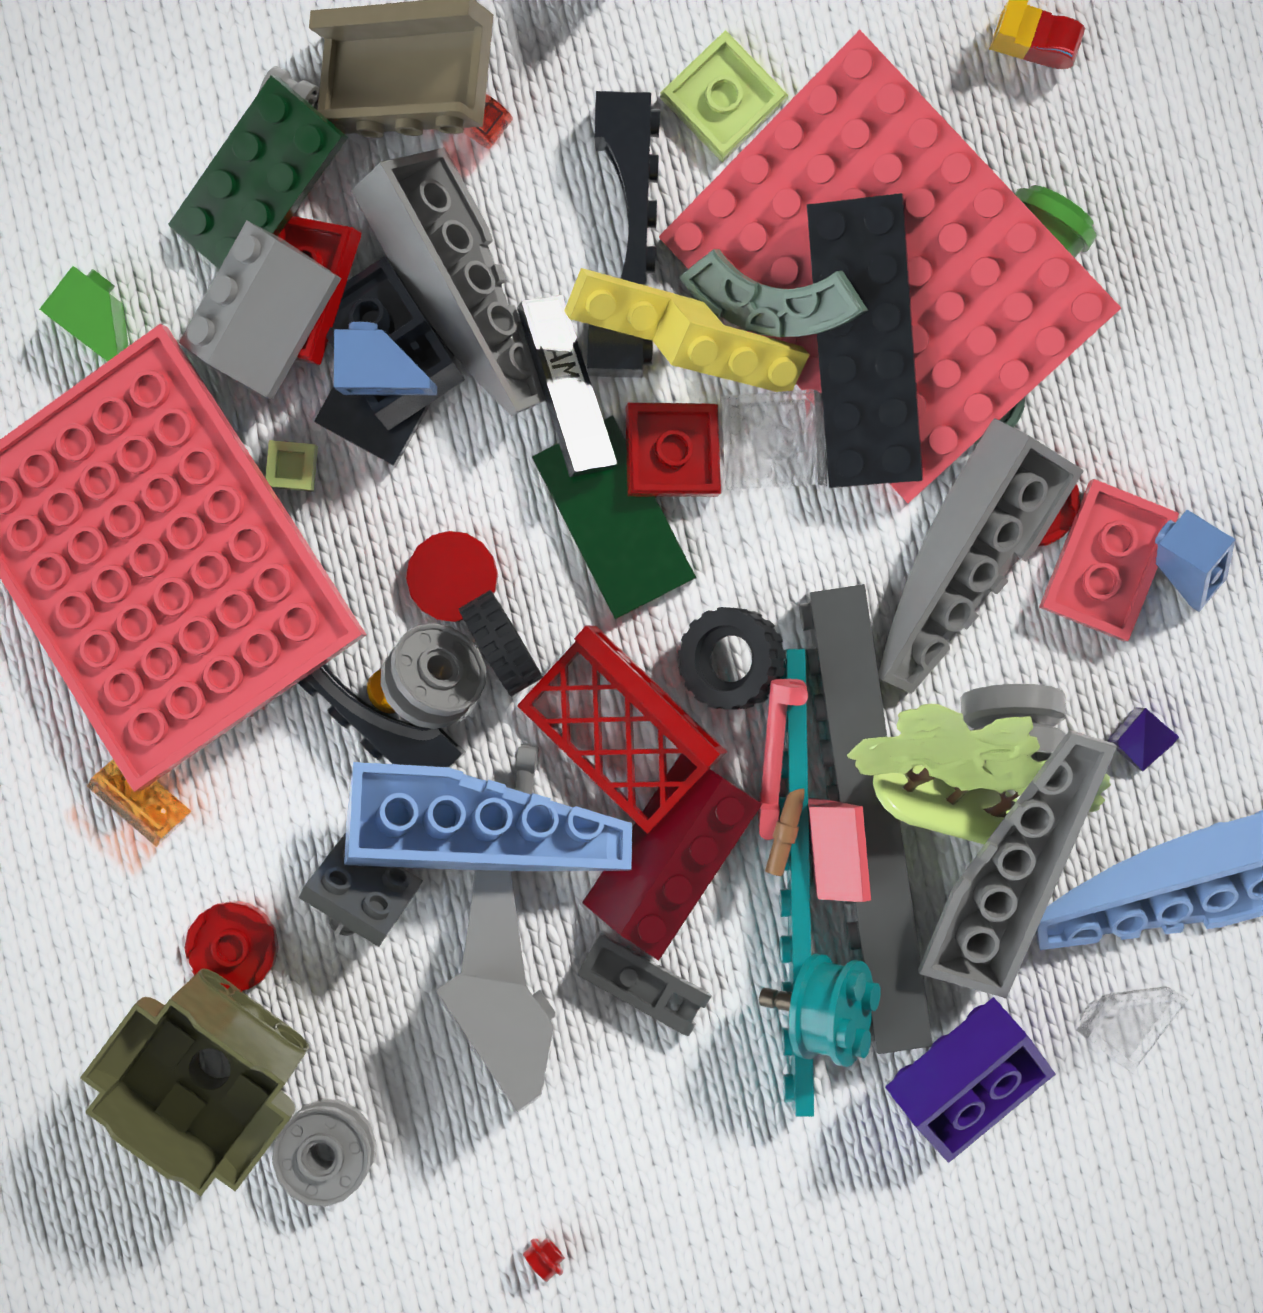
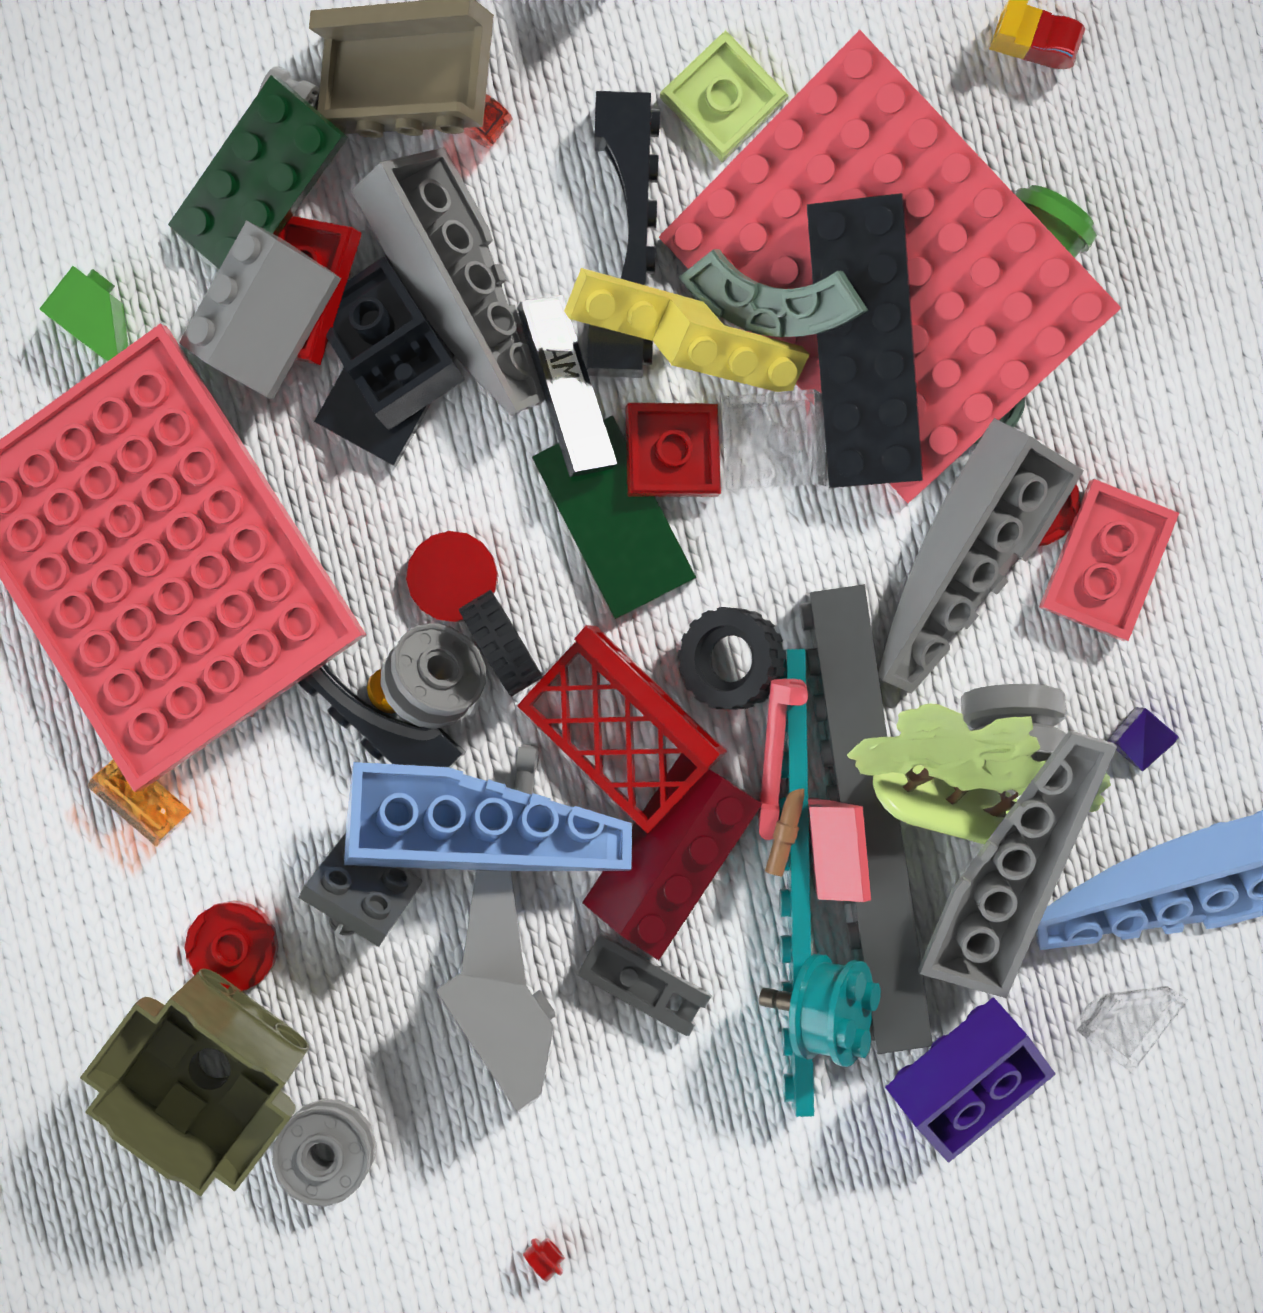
(291, 465): yellowish green plate -> none
(375, 365): medium blue slope -> none
(1194, 557): medium blue slope -> none

